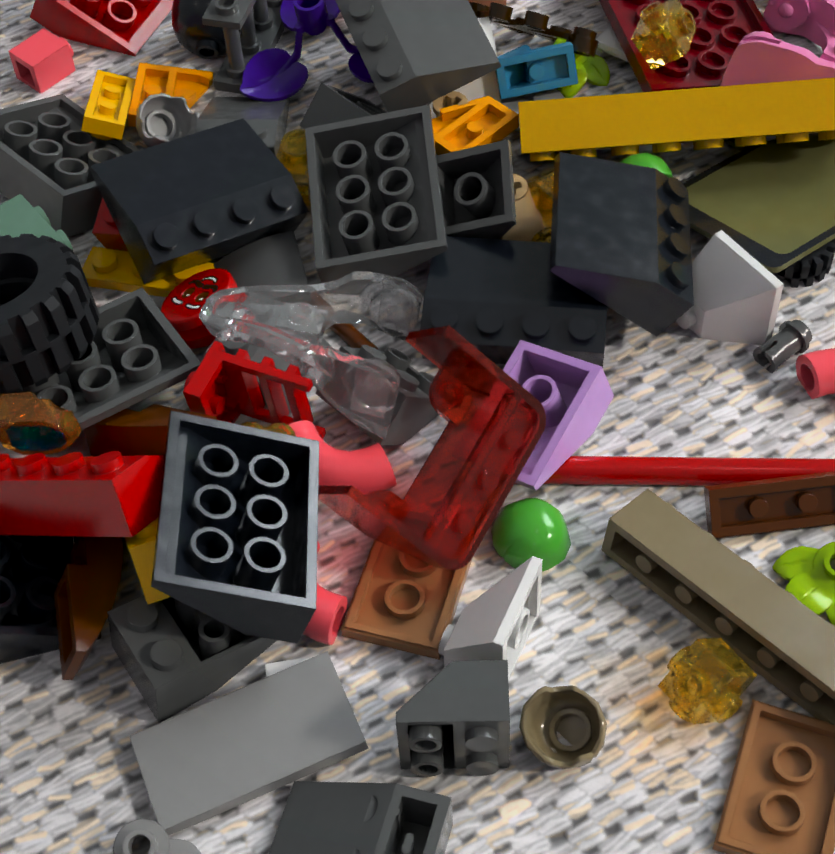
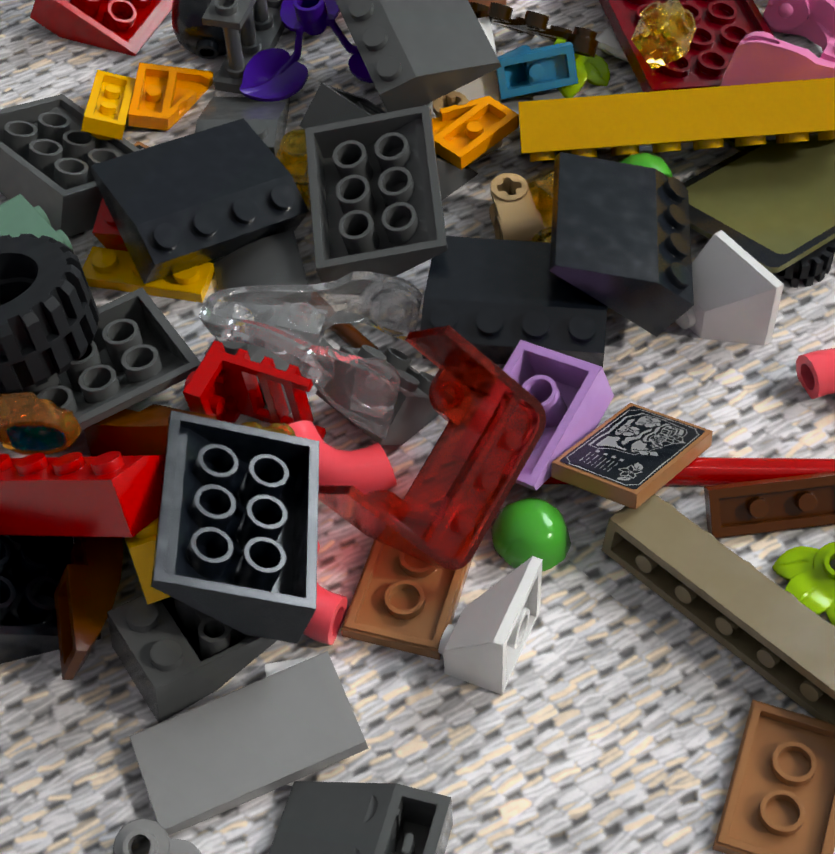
(42, 60): coral brick -> none
(164, 119): light grey hair -> none
(186, 300): red head -> none
(458, 721): dark grey slope -> none
(478, 191): dark grey slope -> none
(573, 716): dark tan hair -> none
(631, 455): none -> tile
(706, 681): clear yellow brick -> none
(790, 339): dark grey pin -> none

